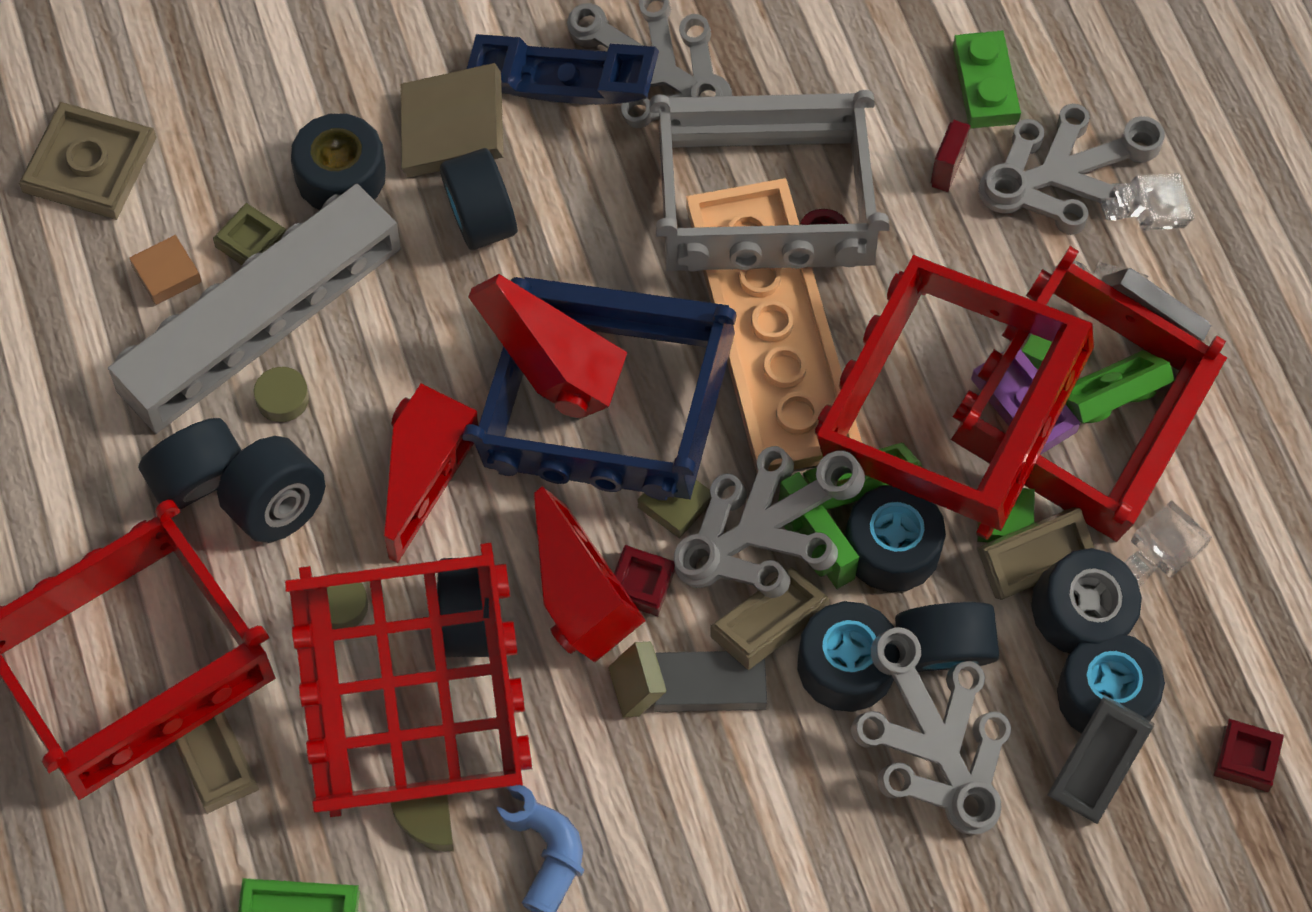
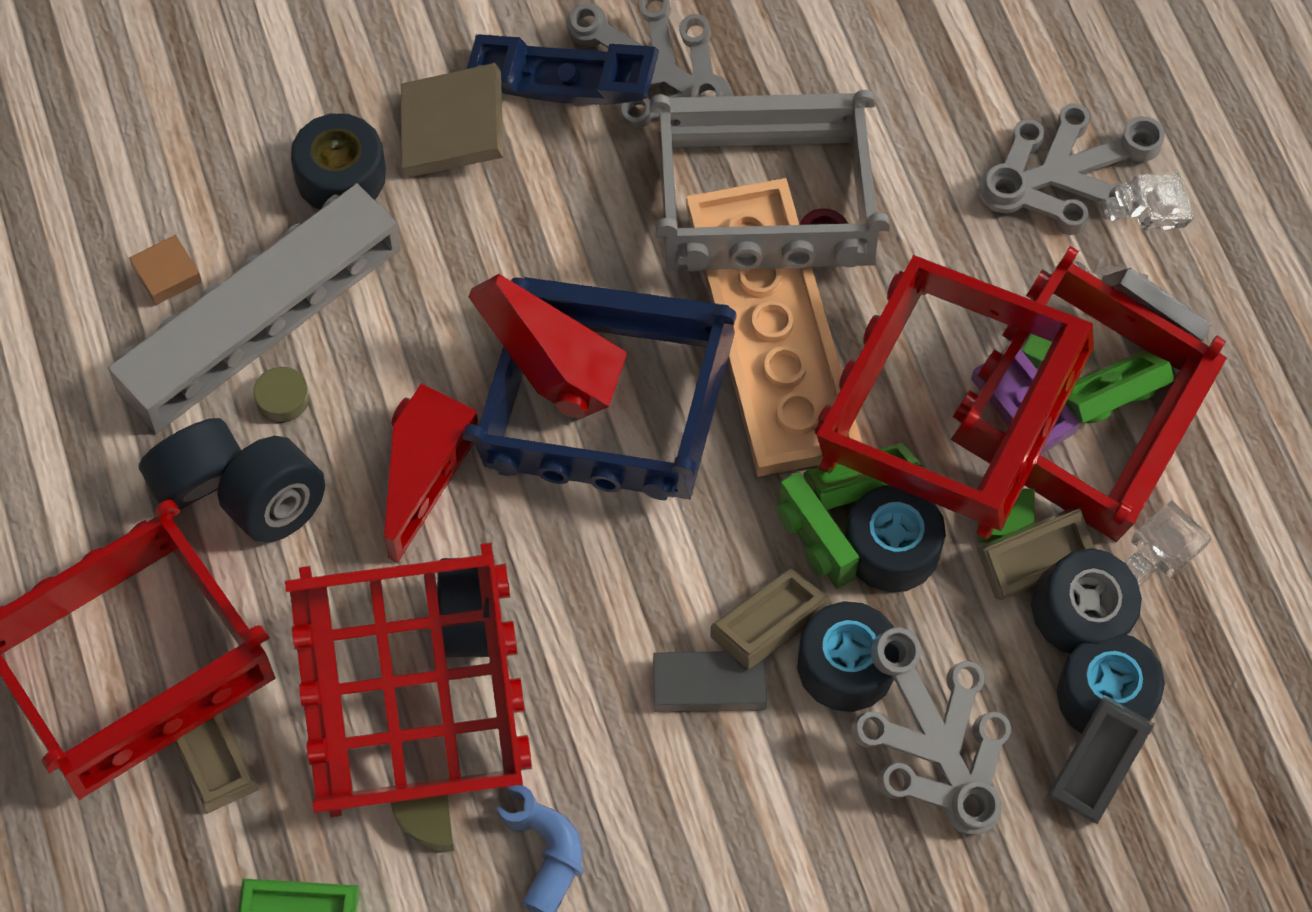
(88, 160): dark tan tile -> none
(247, 234): olive tile -> none
(347, 604): olive tile -> none
(478, 198): black wheel -> none
(578, 585): red slope -> none
(637, 679): olive tile -> none
(645, 578): dark red tile -> none
(677, 513): olive tile -> none
(761, 523): light grey plant -> none
(950, 155): dark red tile -> none
(952, 634): black wheel -> none
(986, 79): bright green plate -> none
(1248, 755): dark red tile -> none

